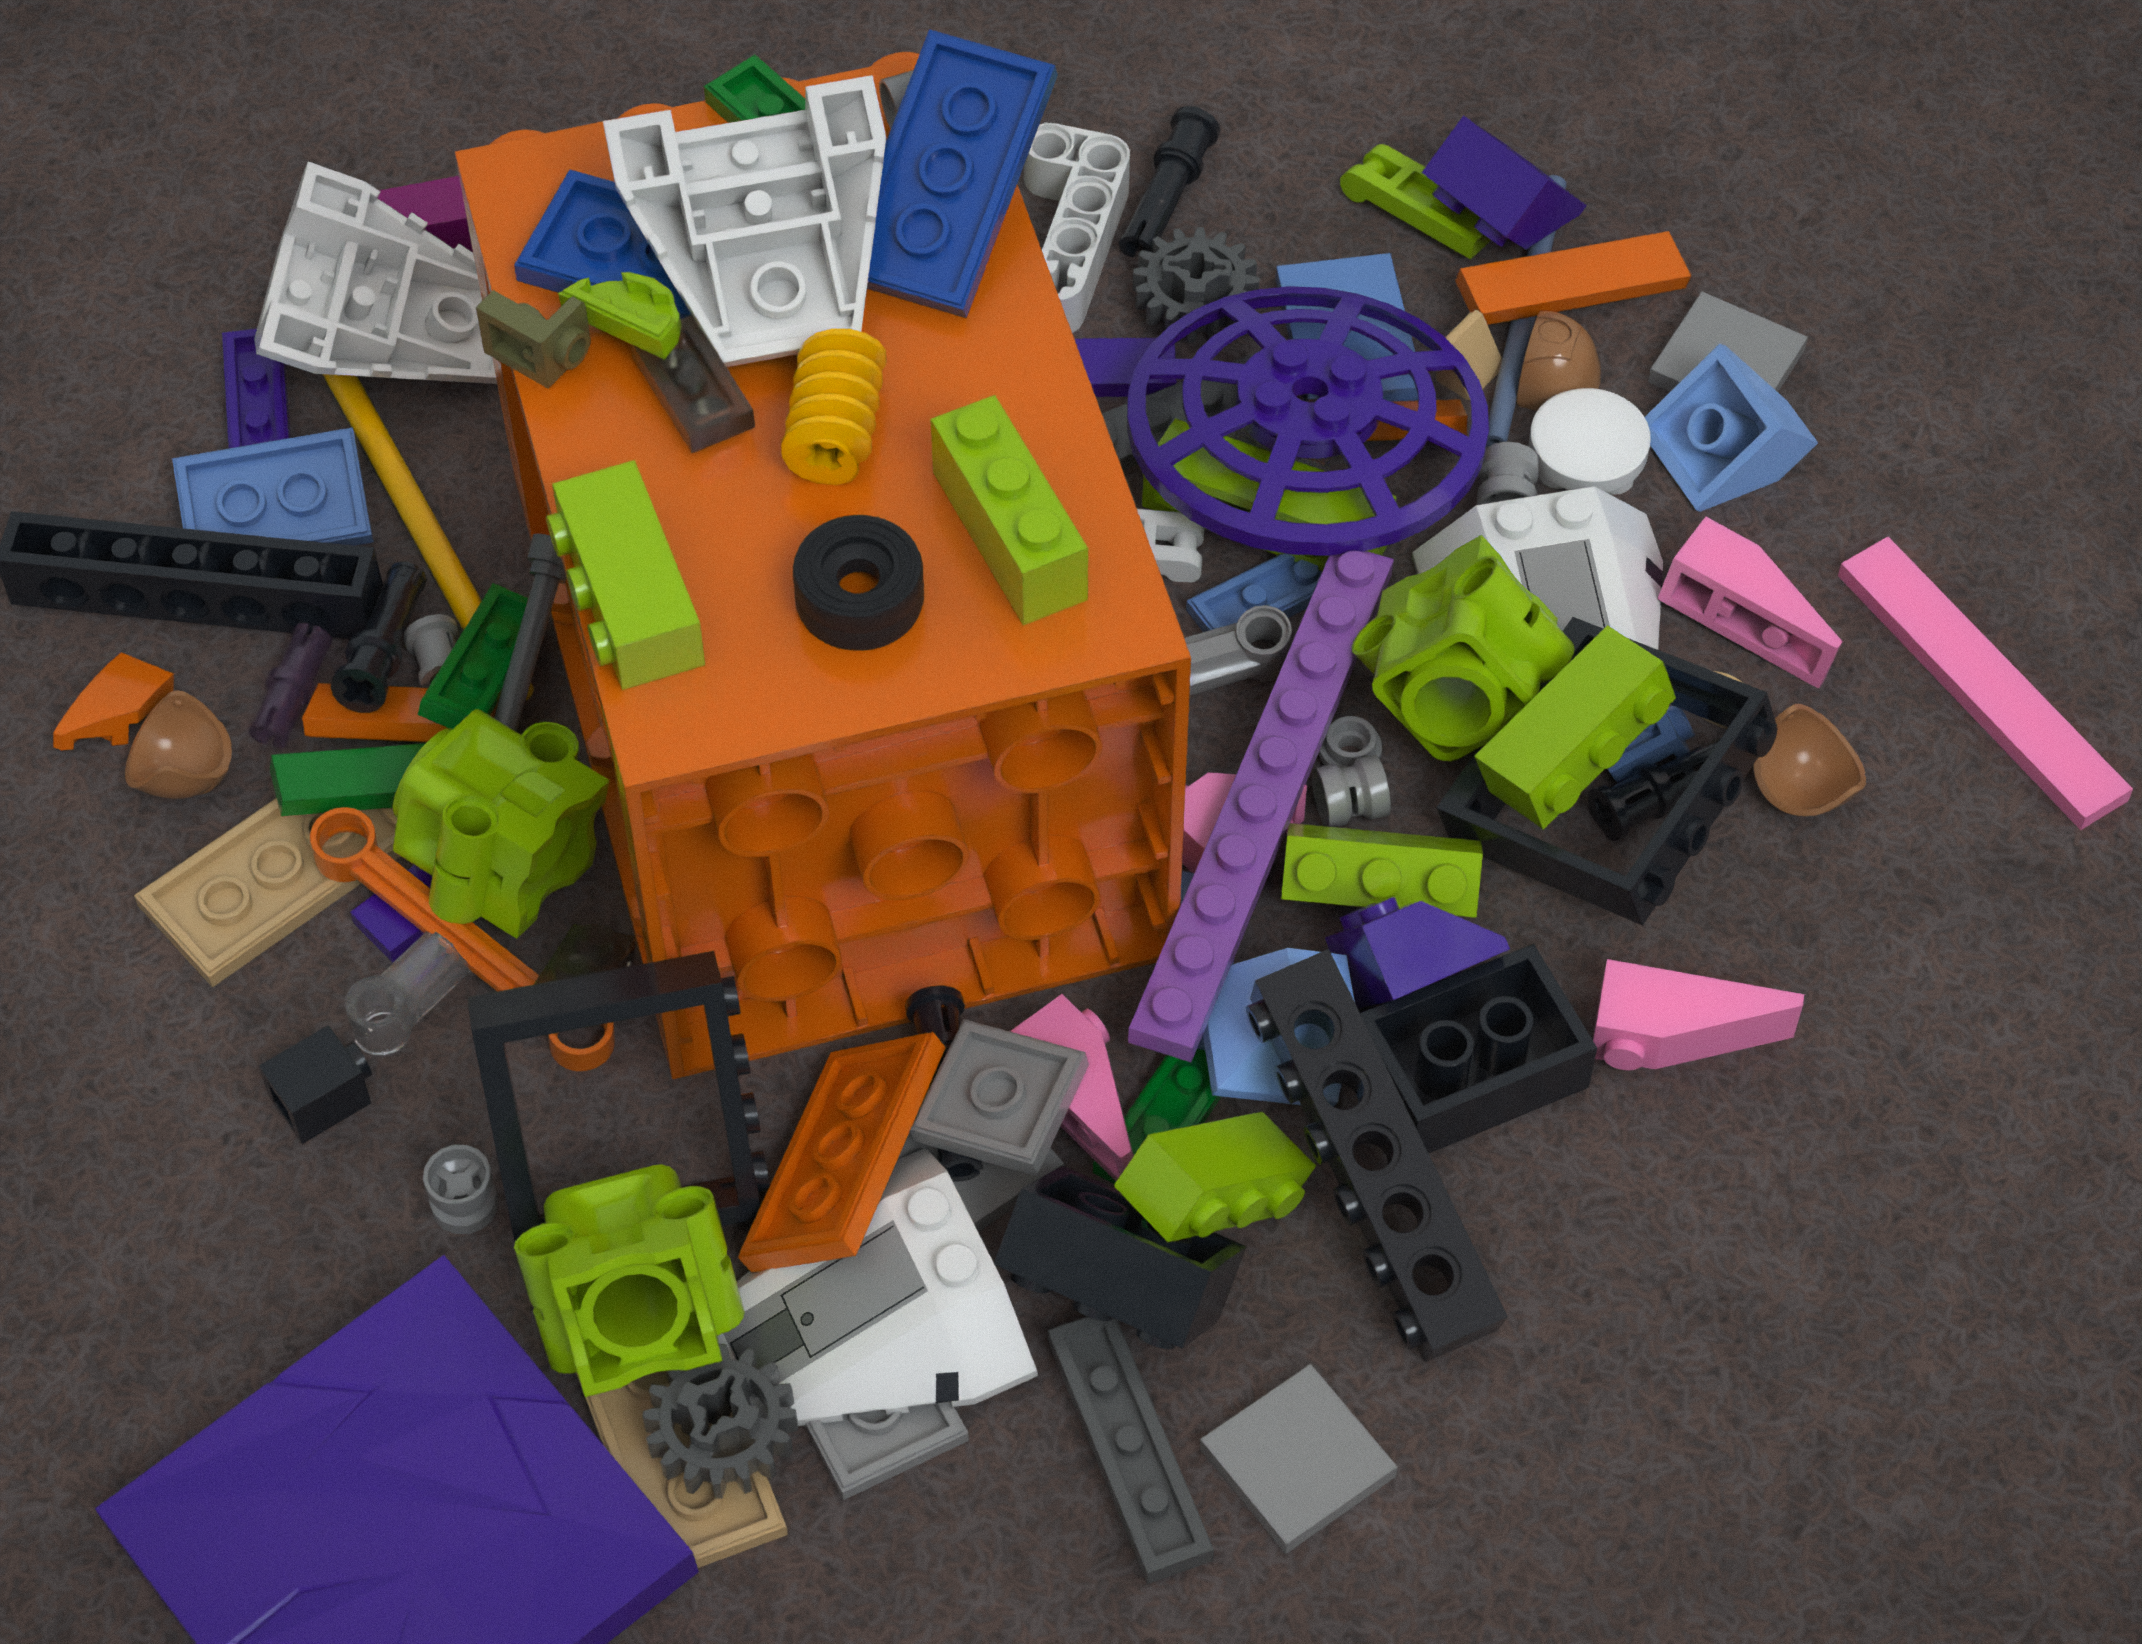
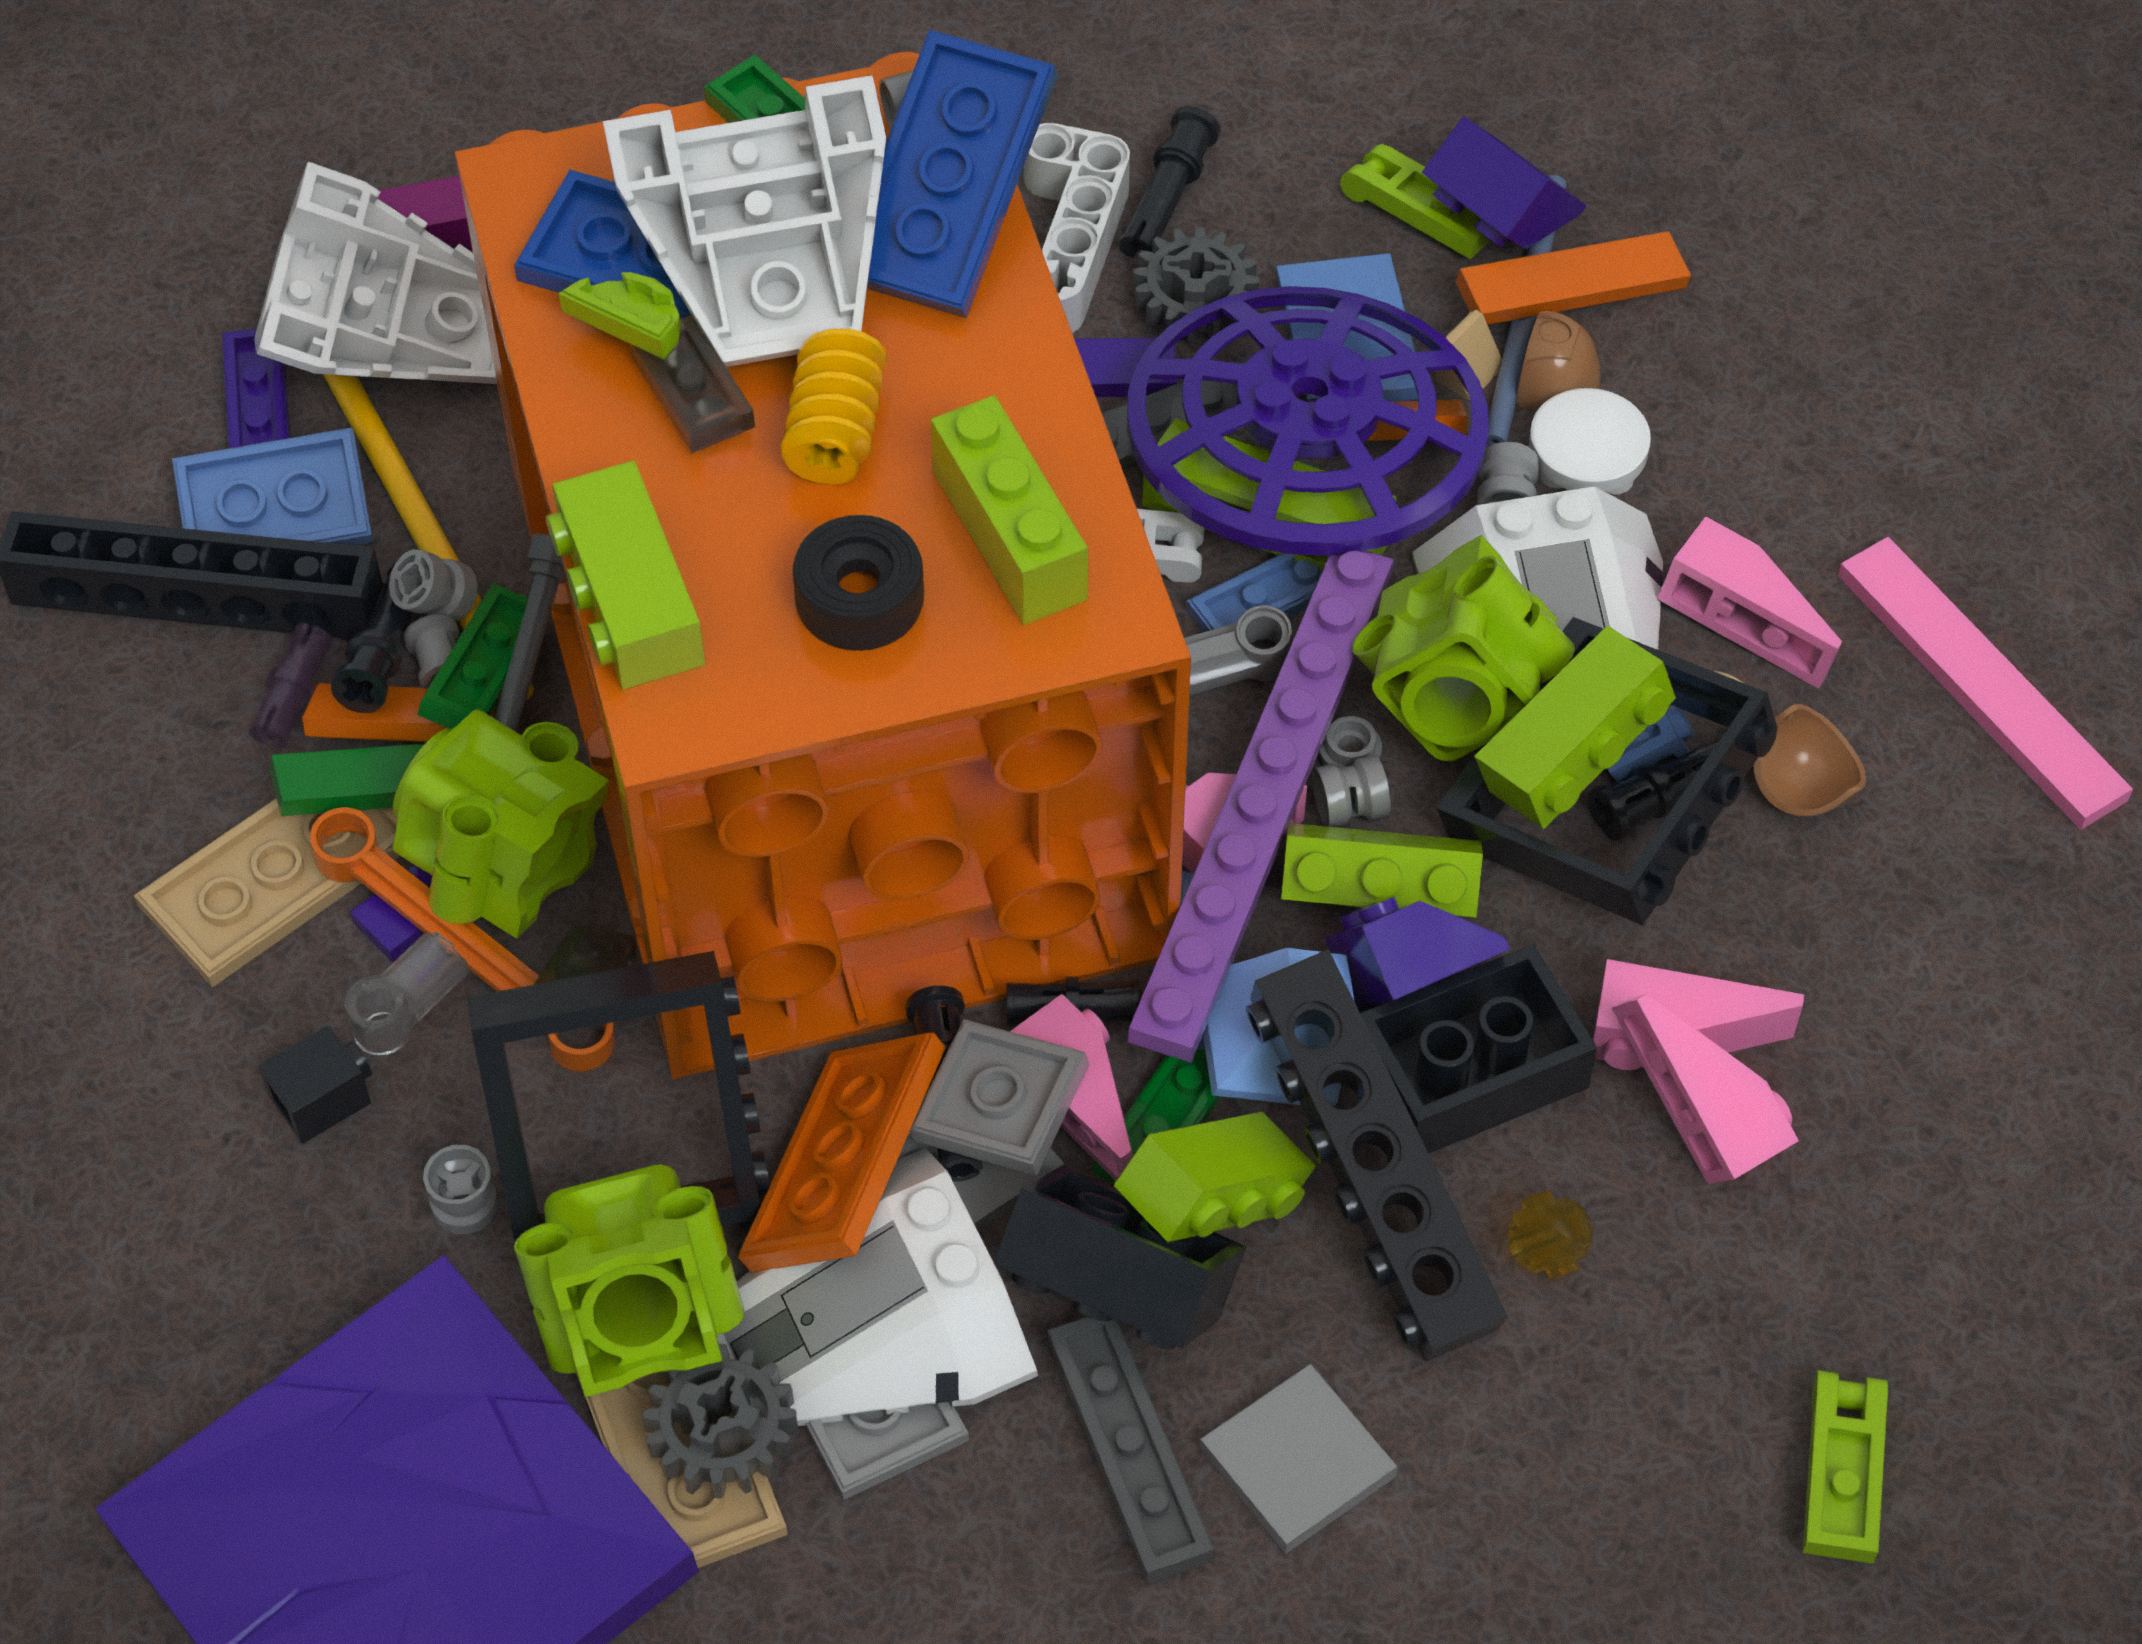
(114, 698): orange slope -> none
(179, 750): medium nougat helmet -> none
(432, 585): none -> light grey wheel
(529, 342): olive bracket -> none
(1106, 999): none -> black pin
(1550, 1234): none -> clear yellow gear
(1714, 1099): none -> bright pink slope
(1726, 431): light blue slope -> none
(1758, 342): light grey tile -> none
(1845, 1468): none -> lime plate

